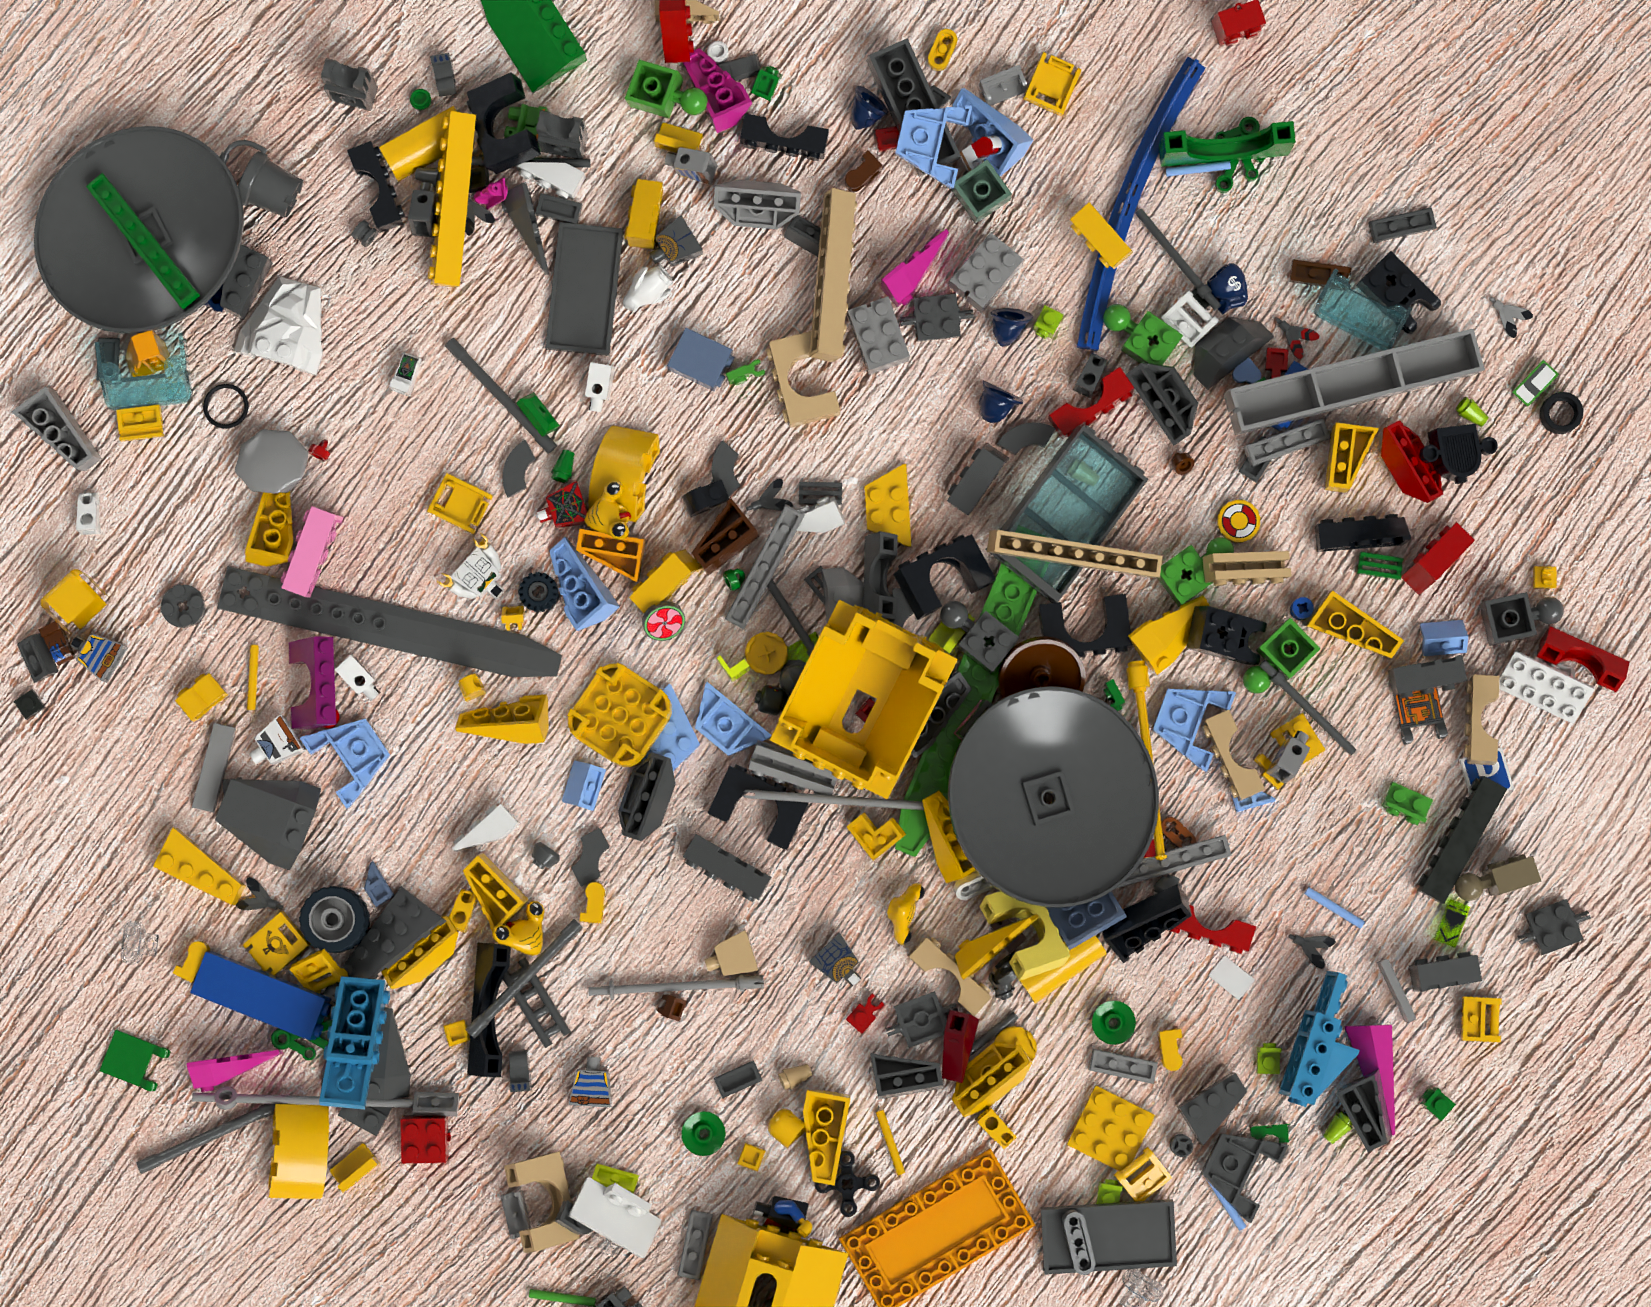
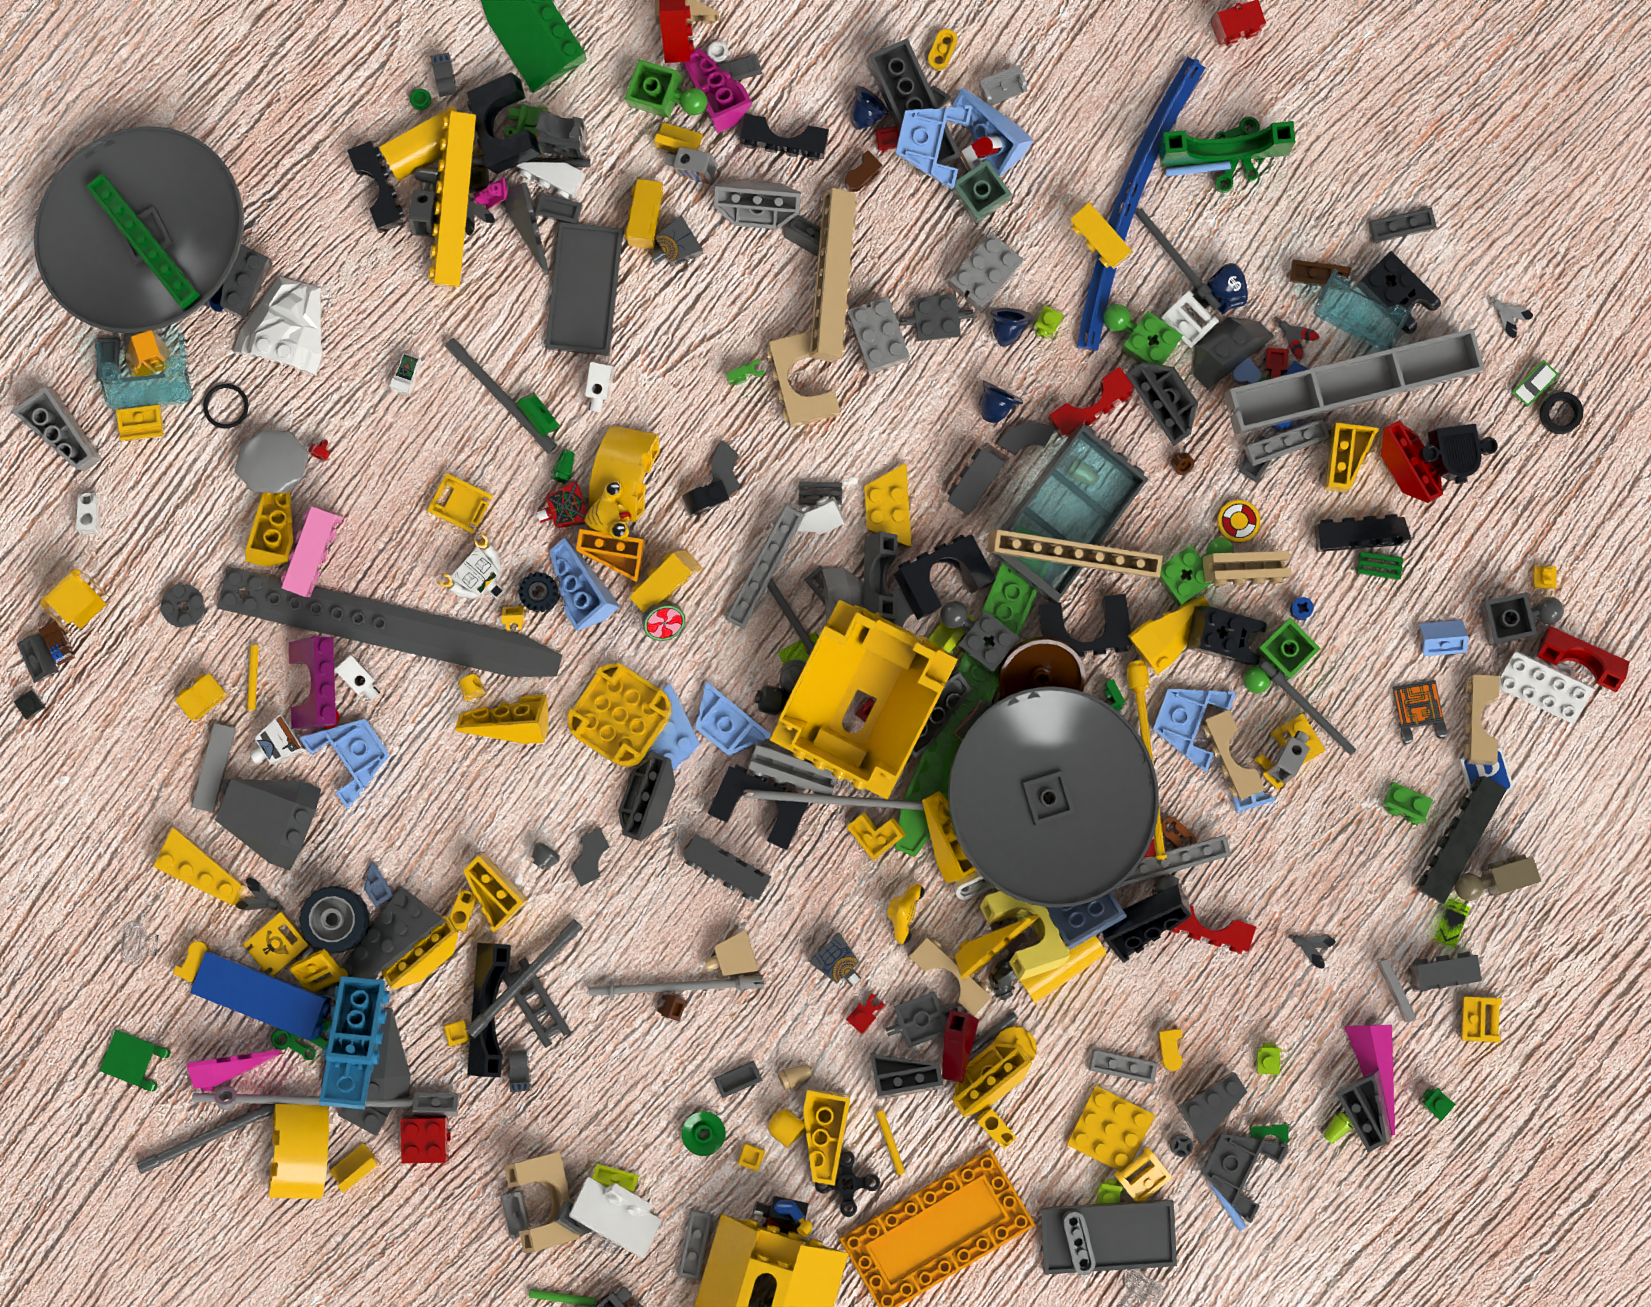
(99, 655): torso -> none
(265, 182): dark grey piece -> none
(349, 85): dark grey brick -> none
(364, 233): dark grey wheel -> none
(492, 828): white slope -> none
(516, 468): dark grey tile -> none
(523, 934): yellow head -> none
(583, 785): light blue panel -> none
(591, 1086): torso -> none
(595, 905): yellow leg -> none
(648, 288): white animal -> none
(701, 360): sand blue brick -> none
(725, 538): reddish brown wedge -> none
(731, 579): green tile -> none
(736, 671): neon yellow panel -> none
(766, 82): green bracket -> none
(766, 653): yellow tile -> none
(767, 498): dark grey piece -> none
(905, 278): dark pink wedge -> none
(1054, 81): yellow container -> none
(1090, 375): dark grey leg -> none
(1125, 1022): green dish -> none
(1231, 977): white sticker -> none
(1315, 1054): dark azure wedge -> none
(1334, 907): light blue bar -> none
(1348, 623): yellow wedge -> none
(1427, 676): dark grey wedge -> none
(1438, 558): red wedge -> none
(1471, 411): lime cone -> none
(1554, 927): dark grey plate -> none

